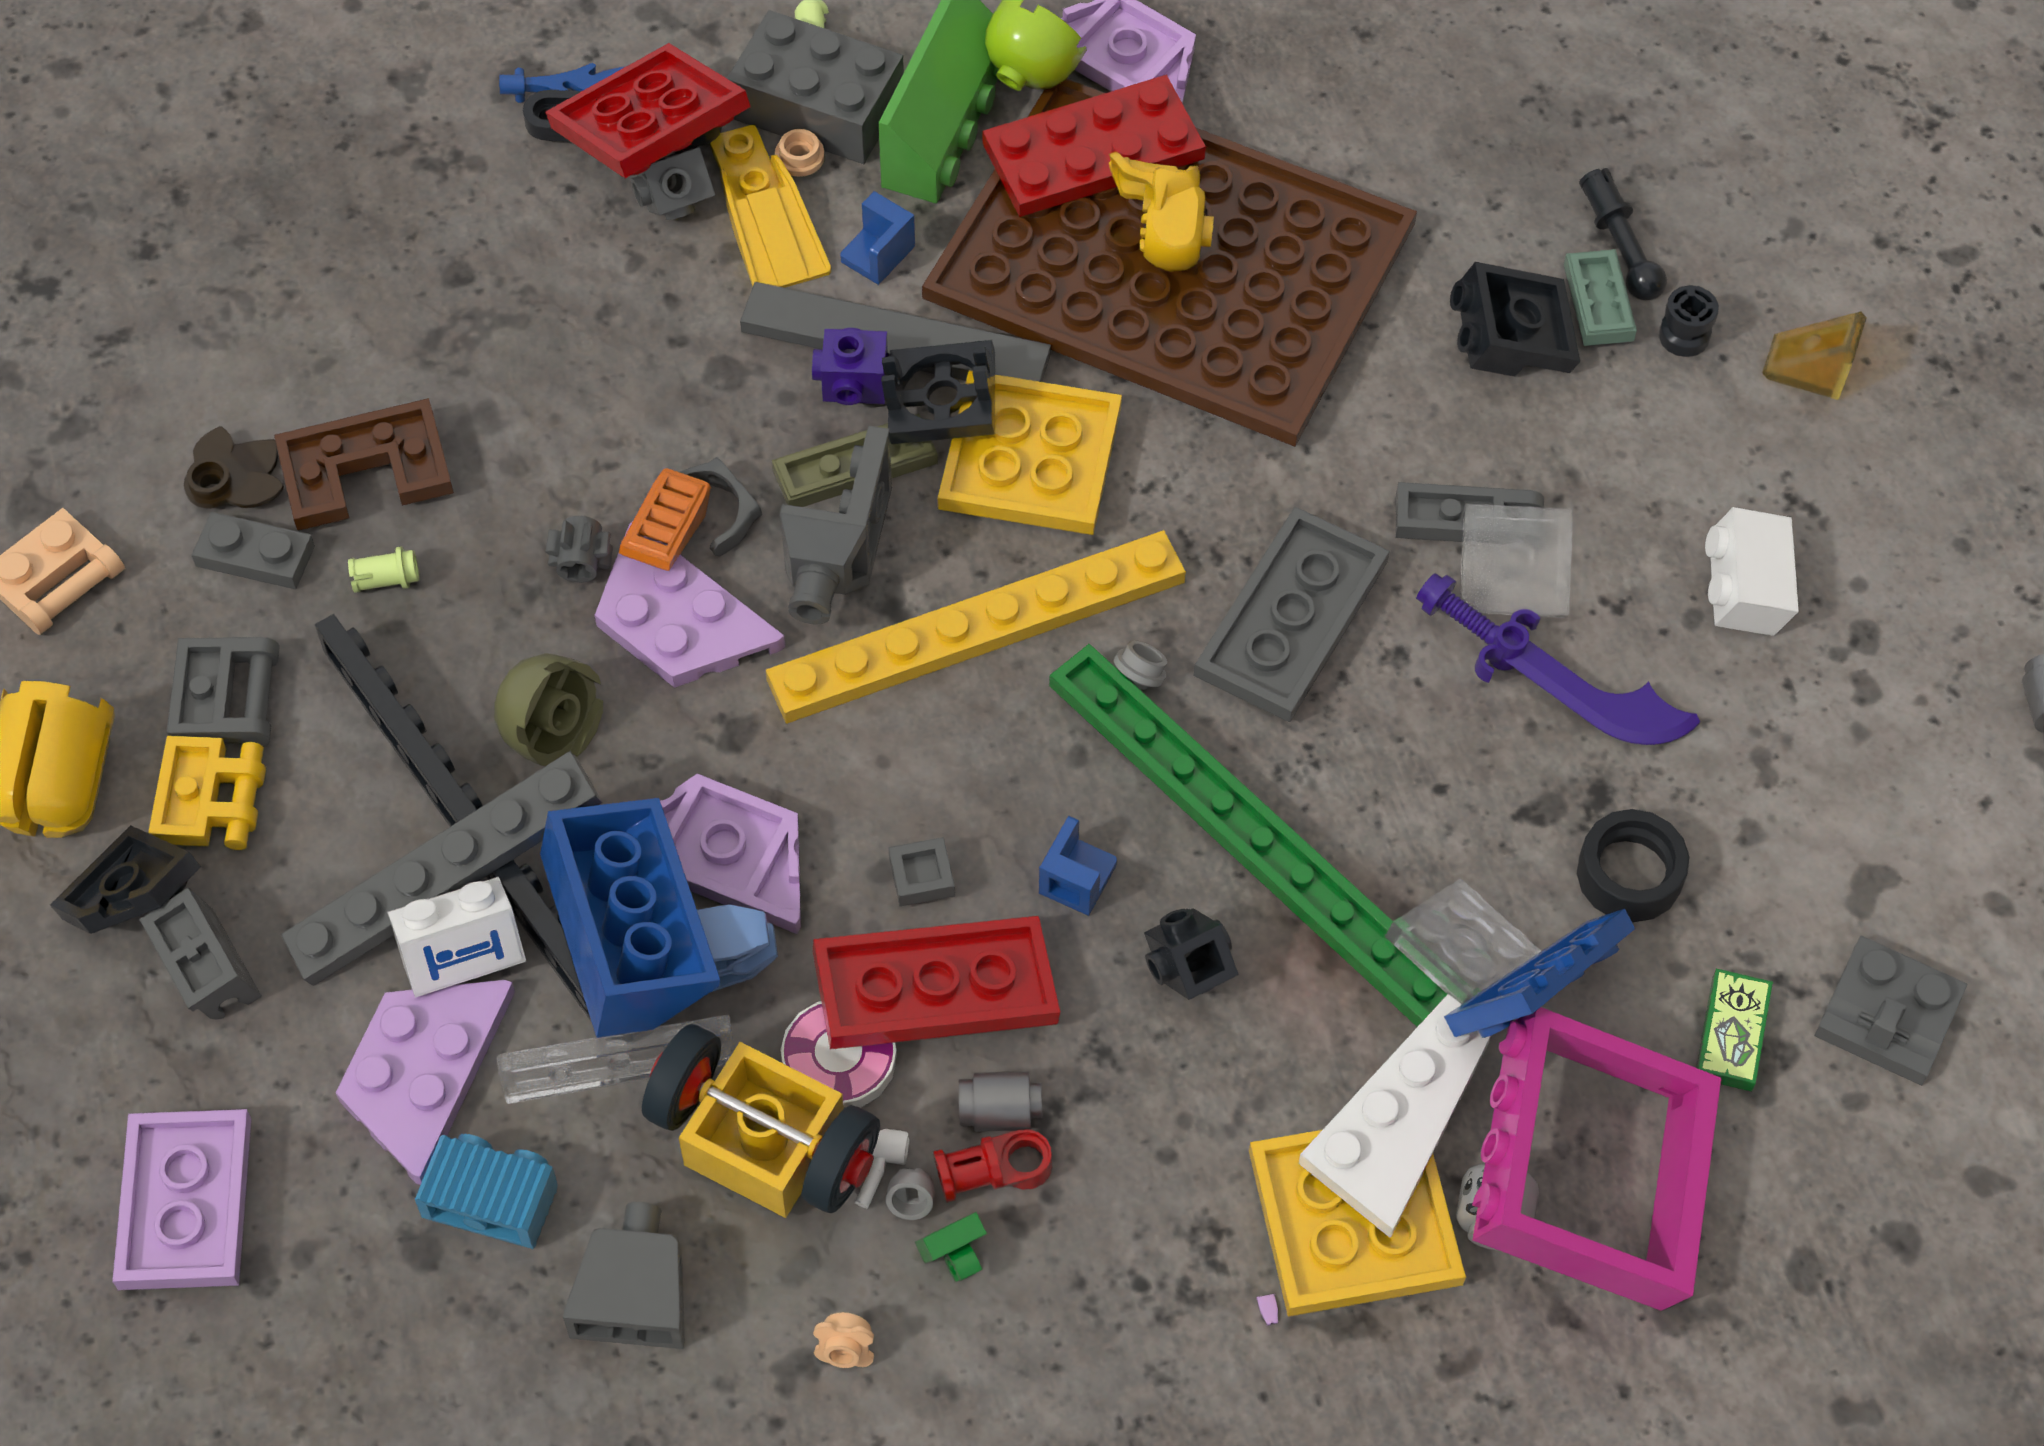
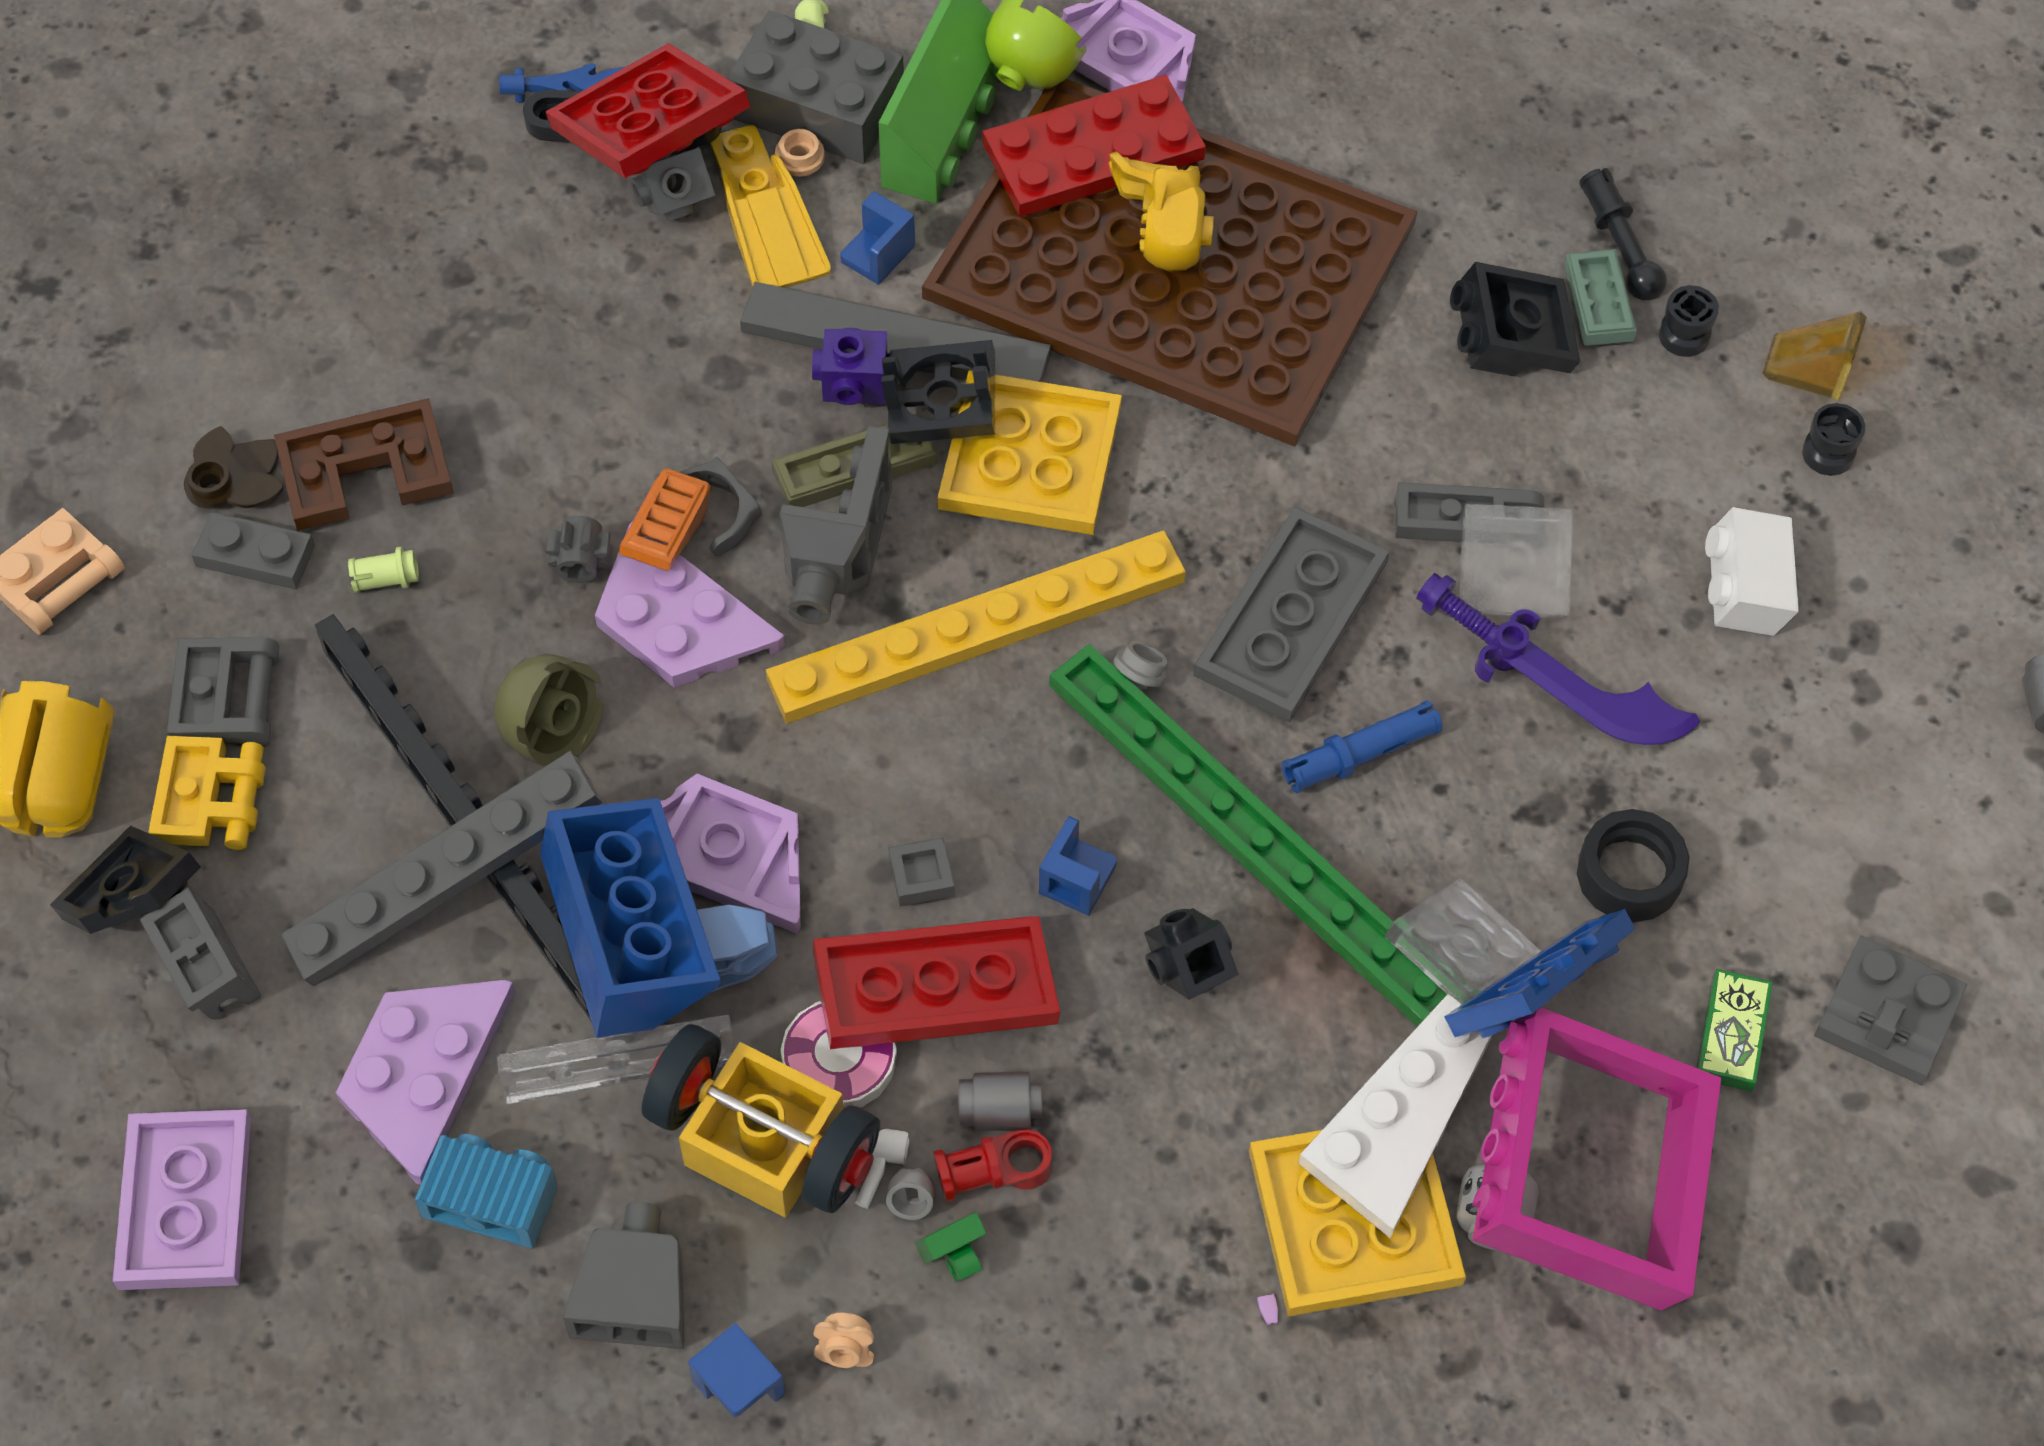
(457, 936): white brick -> none
(735, 1372): none -> blue panel
(1342, 755): none -> blue pin
(1833, 439): none -> black wheel

